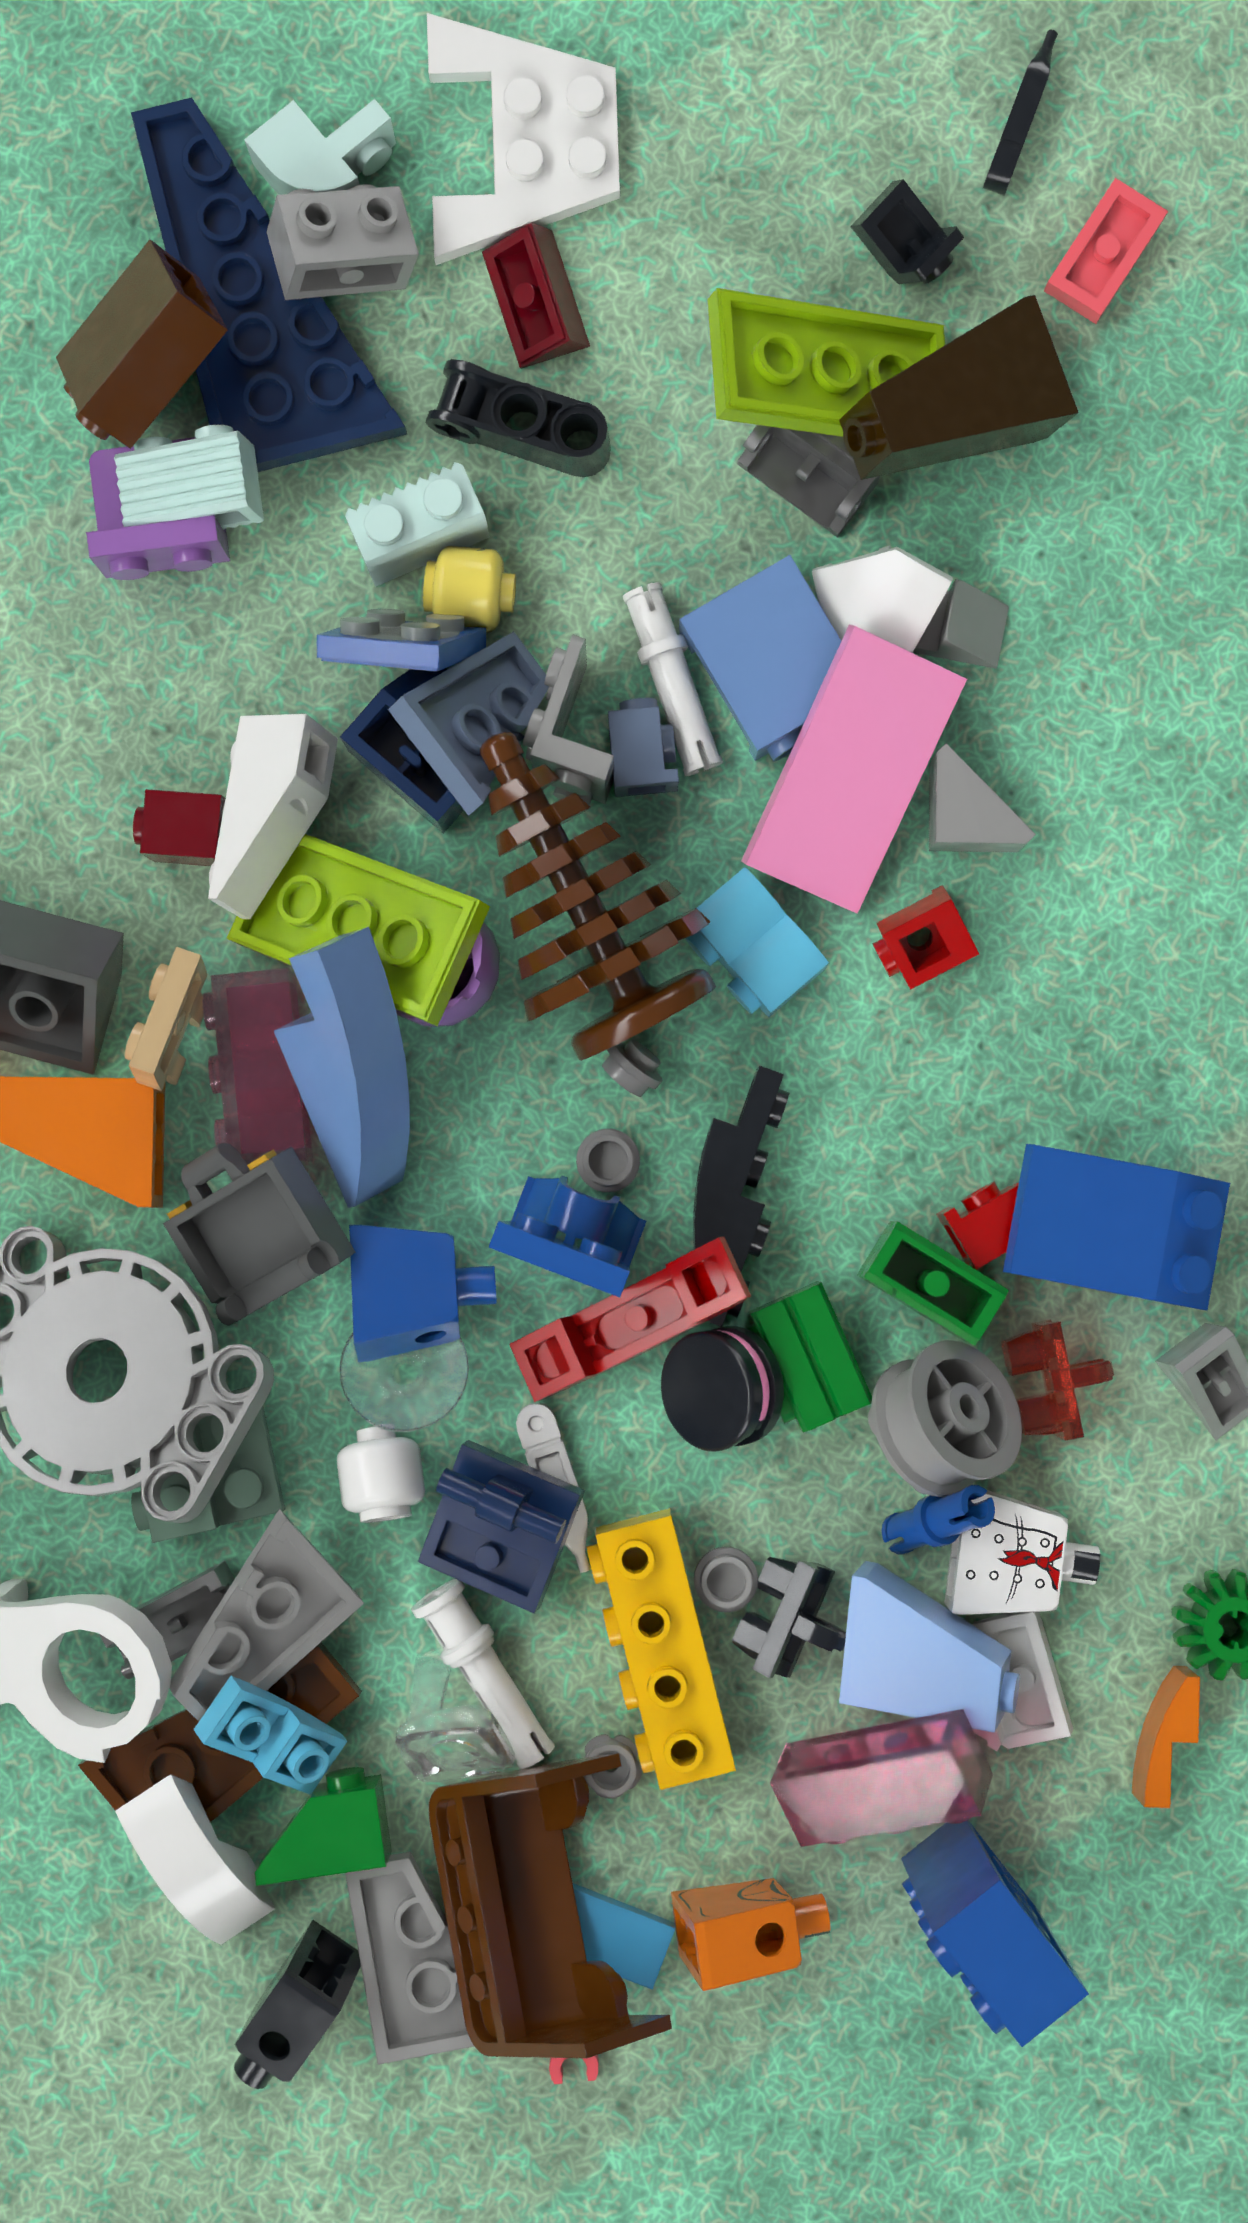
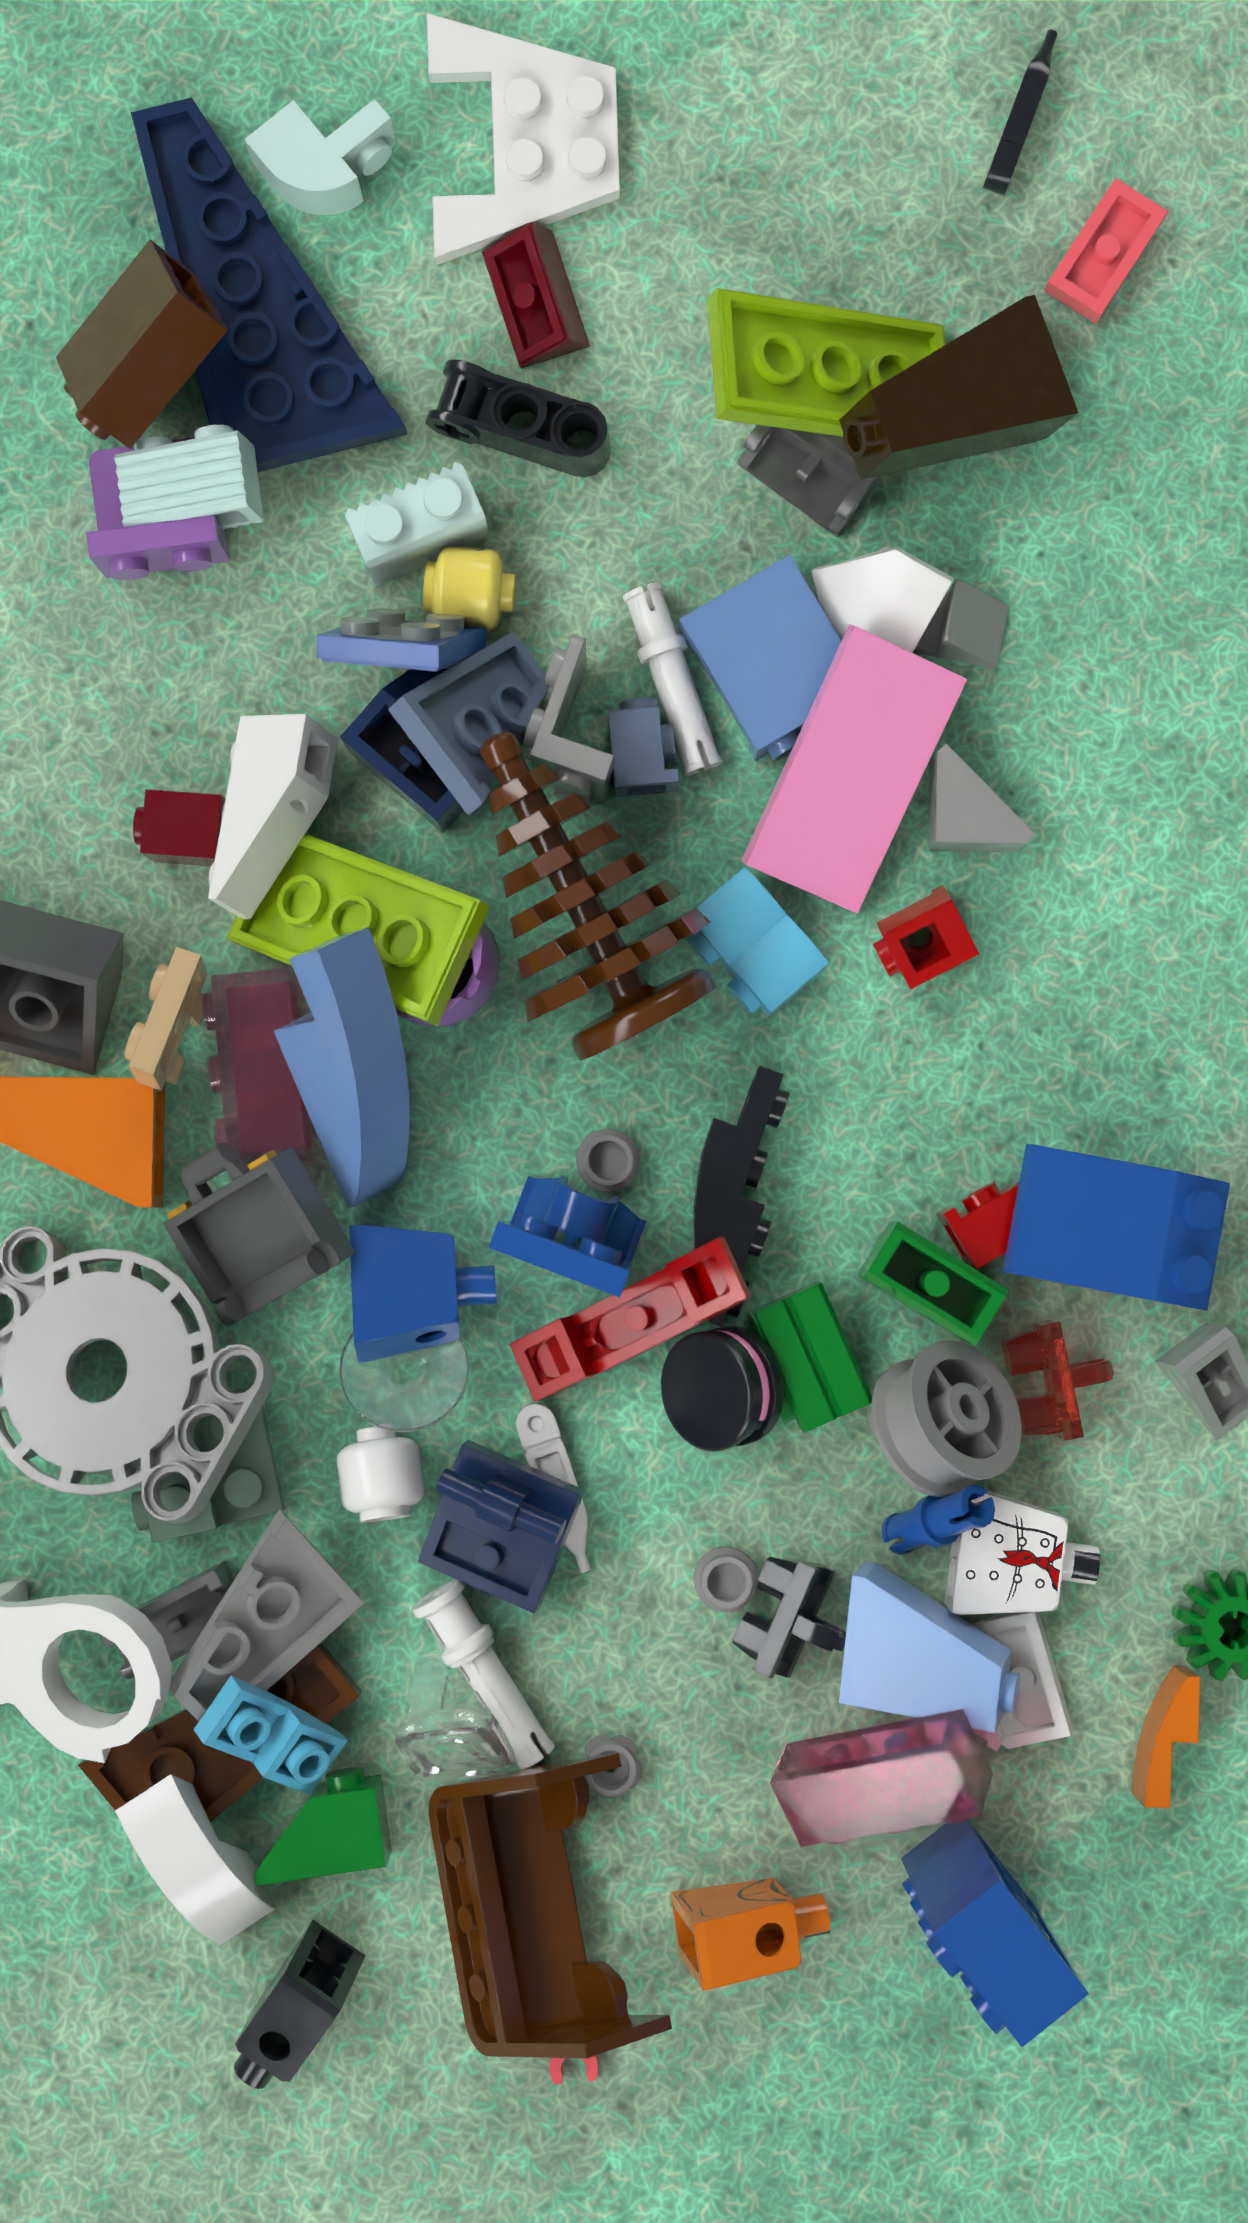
(341, 241): light grey brick -> none
(406, 1962): light grey wing -> none
(623, 1936): dark azure tile -> none
(633, 1067): light grey plate -> none
(663, 1648): yellow brick -> none
(906, 236): black bracket -> none

